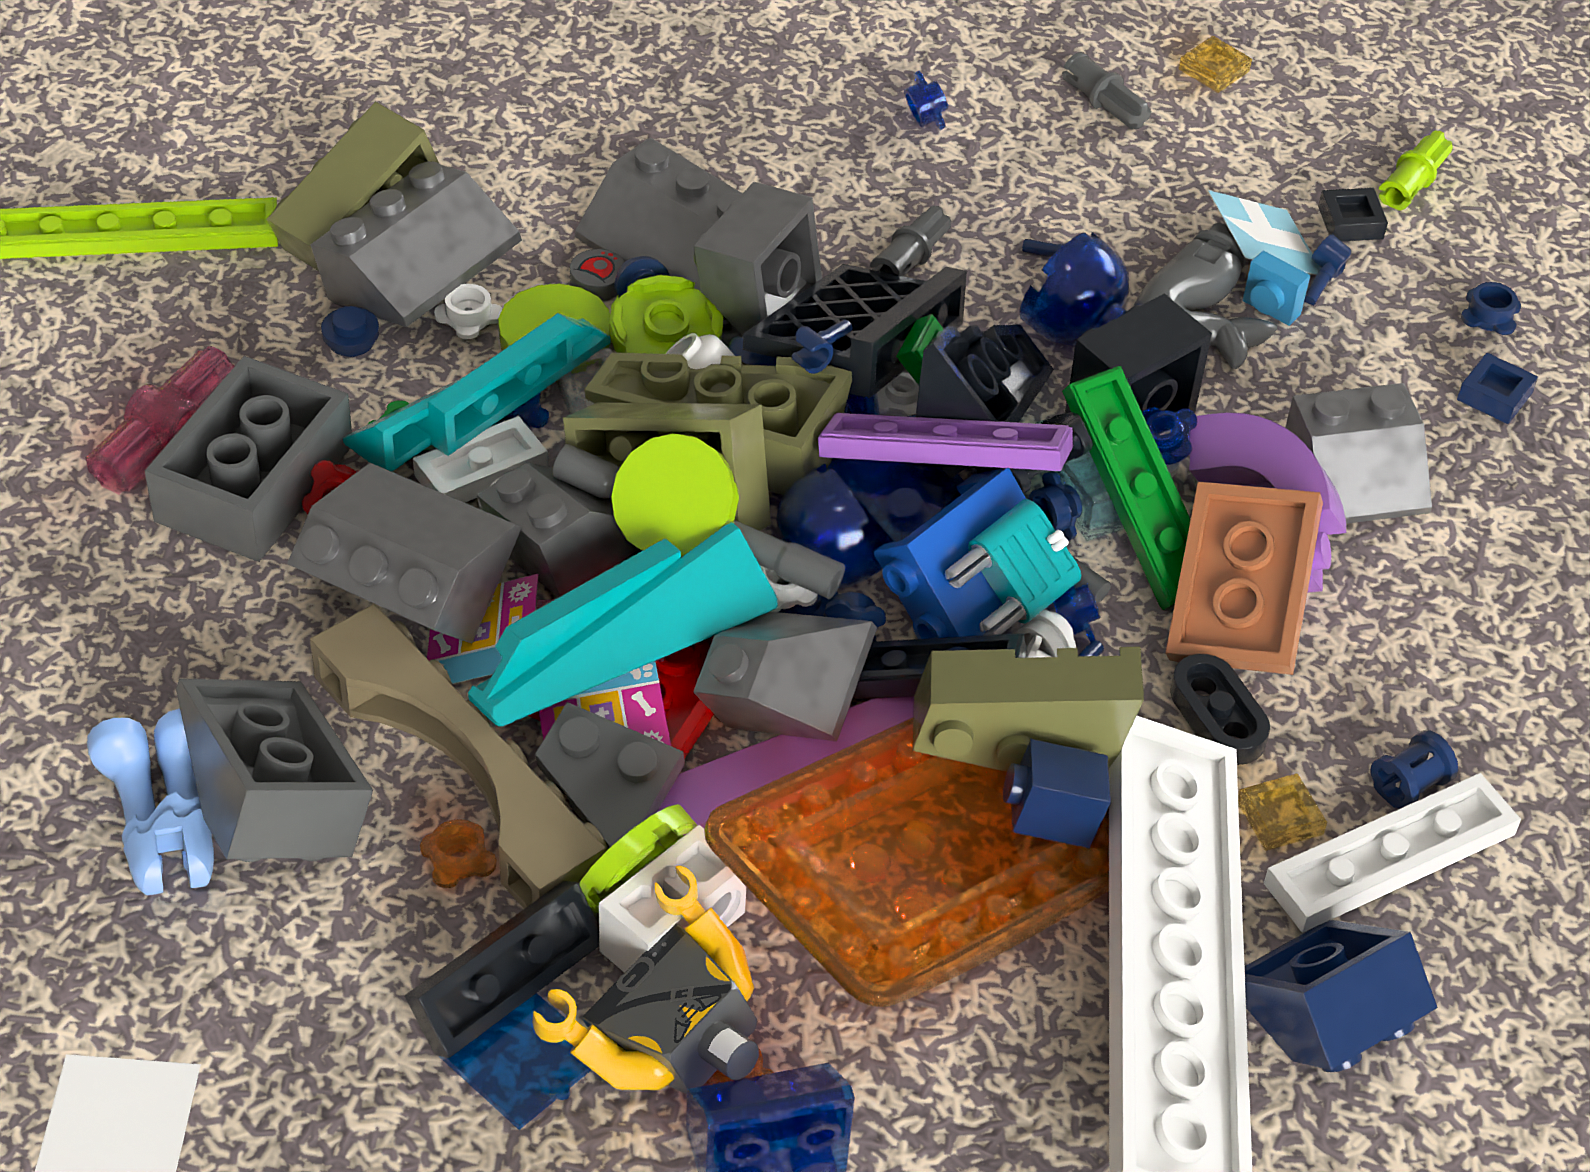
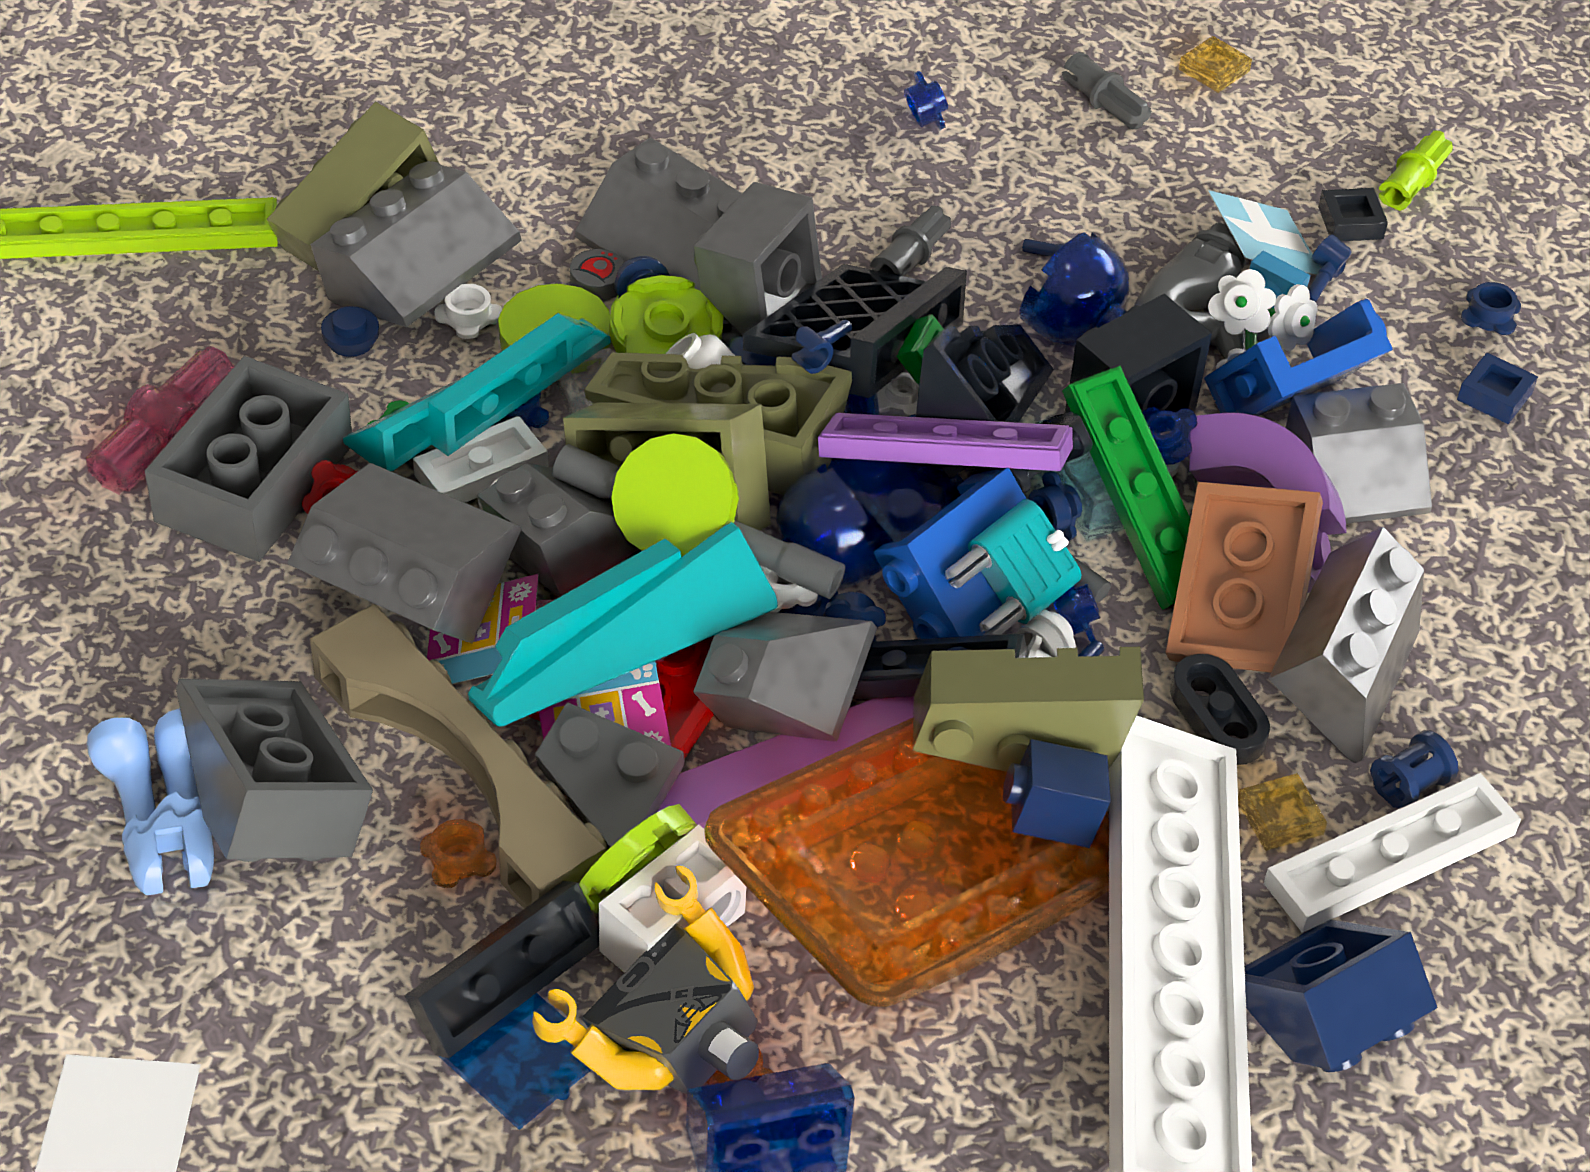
(1248, 306): none -> white plant
(1264, 379): none -> blue panel
(1353, 639): none -> flat silver slope

